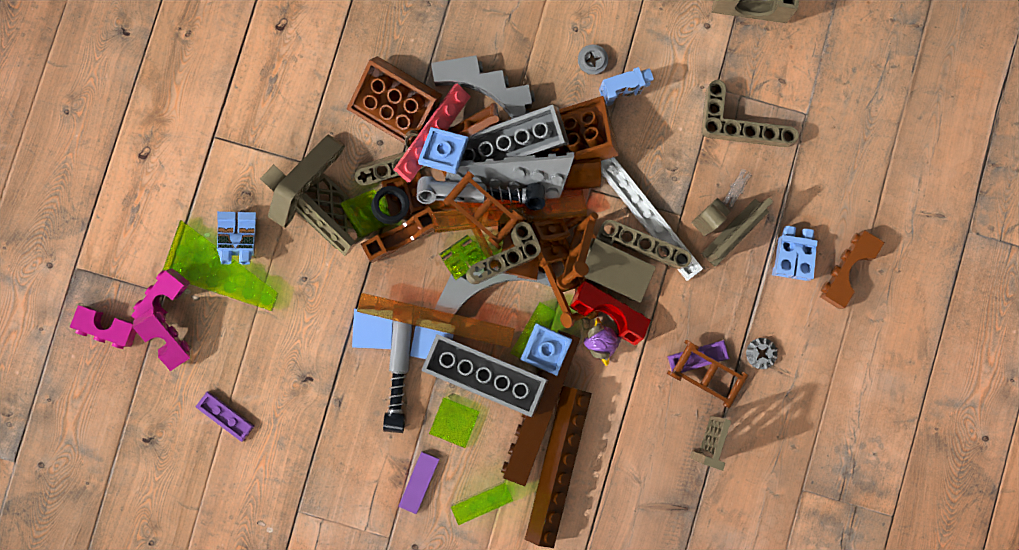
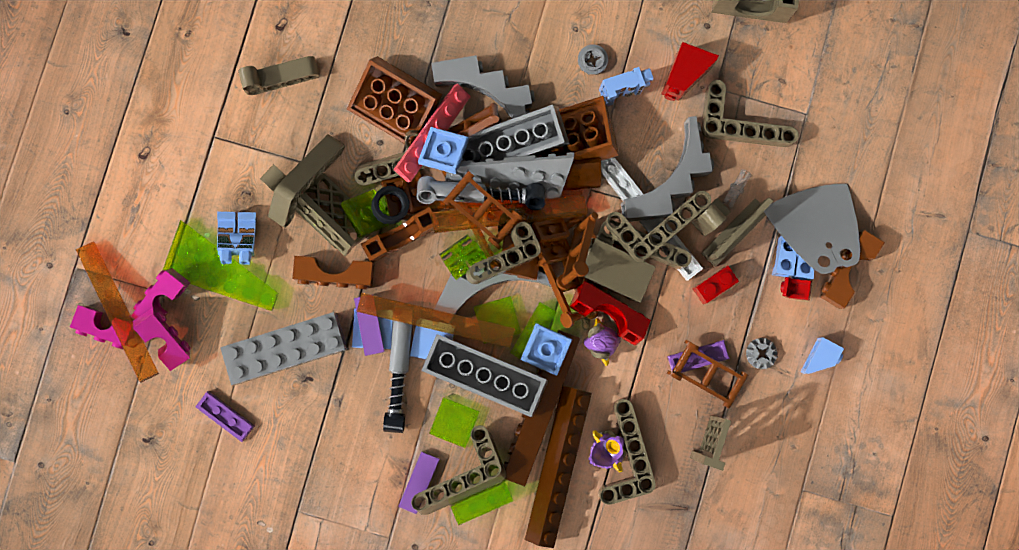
(117, 312): none -> clear orange tile
(278, 75): none -> dark tan beam
(284, 348): none -> light grey brick
(308, 270): none -> dark orange arch
(370, 332): none -> medium lavender tile
(466, 478): none -> dark tan beam
(498, 312): none -> clear neon green tile
(607, 450): none -> medium lavender hair
(633, 456): none -> dark tan beam
(661, 230): none -> dark tan beam
(686, 70): none -> red slope
(692, 164): none -> light grey arch
(715, 285): none -> red brick
(796, 289): none -> red bracket
(818, 217): none -> light grey piece
(822, 356): none -> light blue slope

